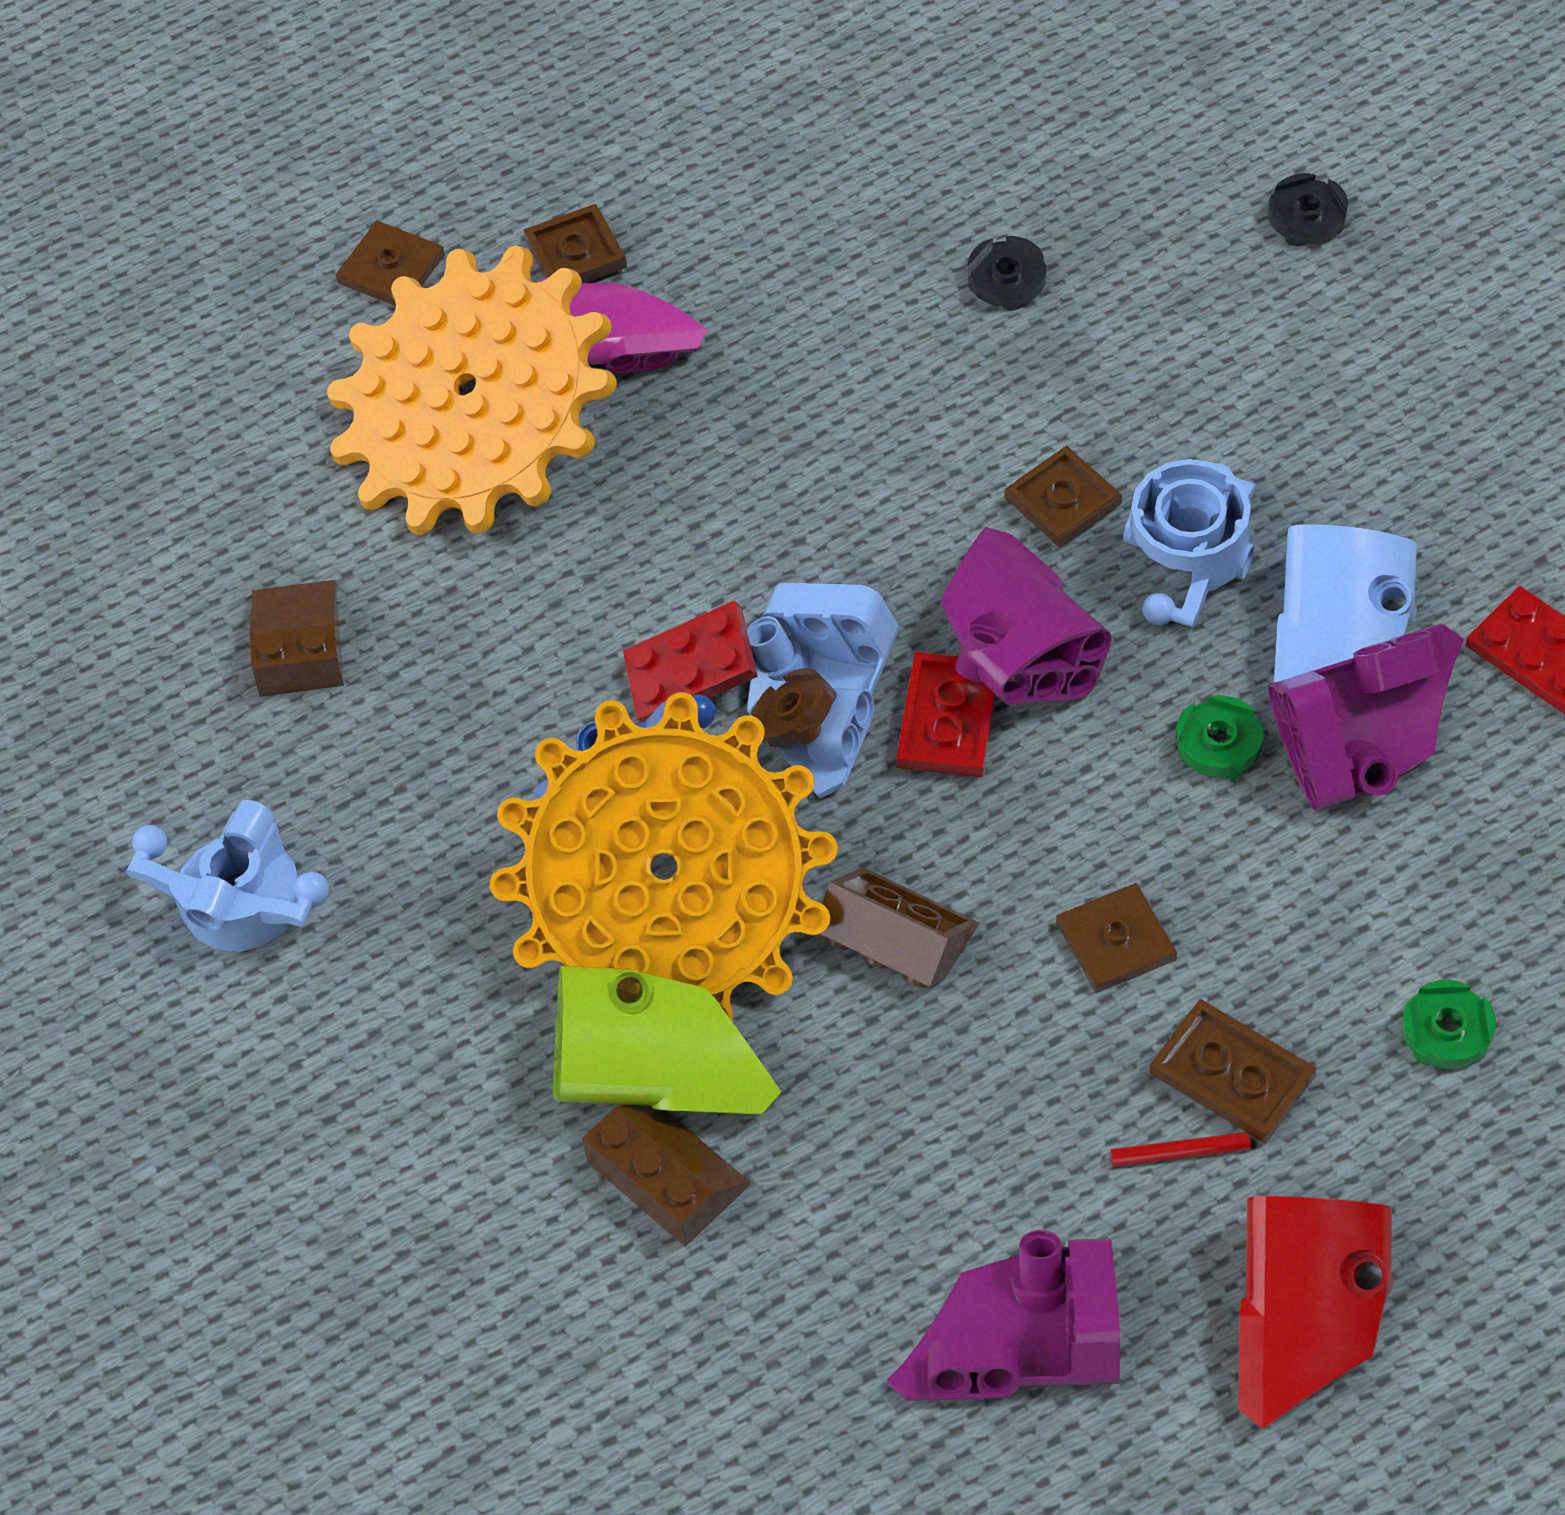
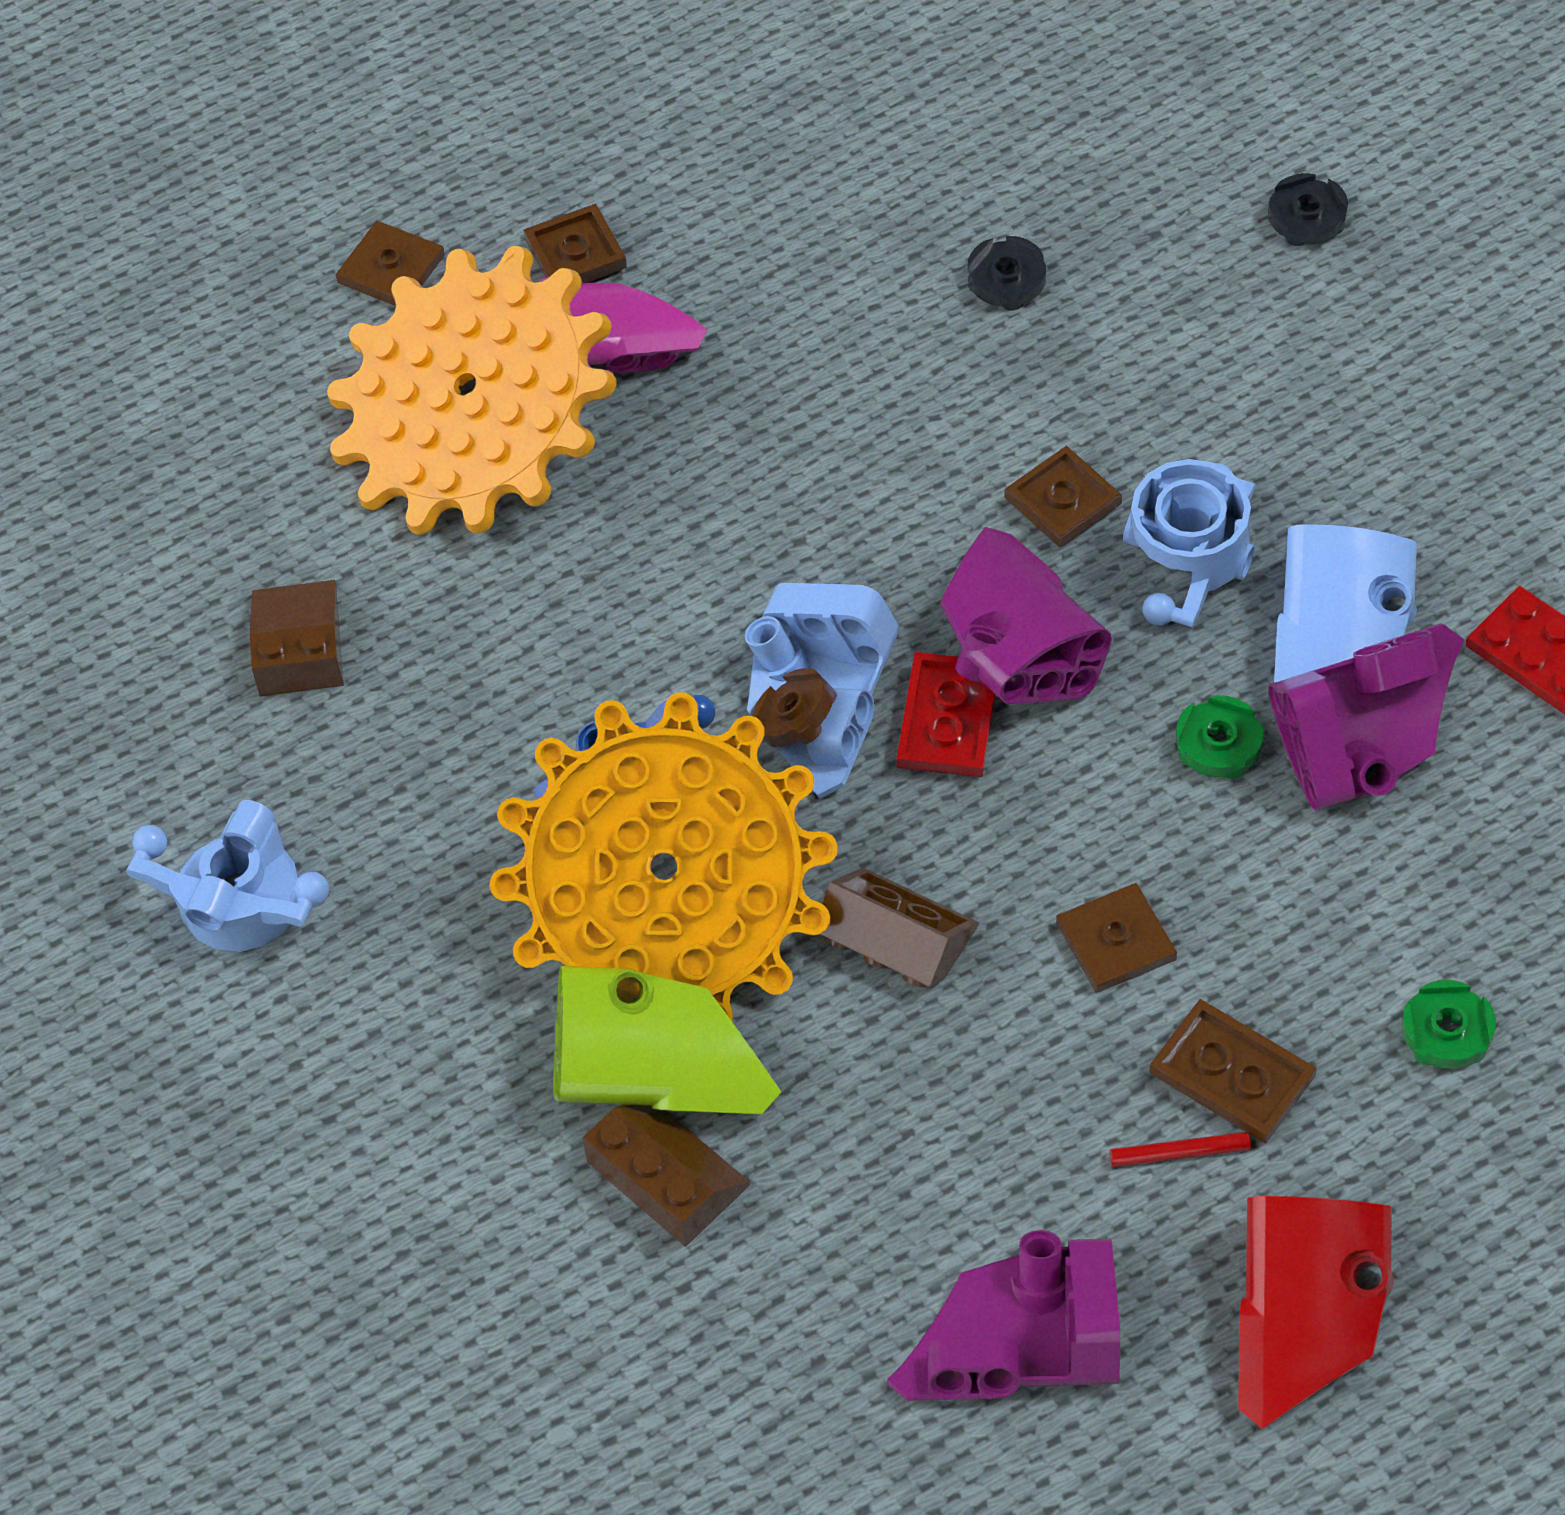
(692, 658): red plate -> none

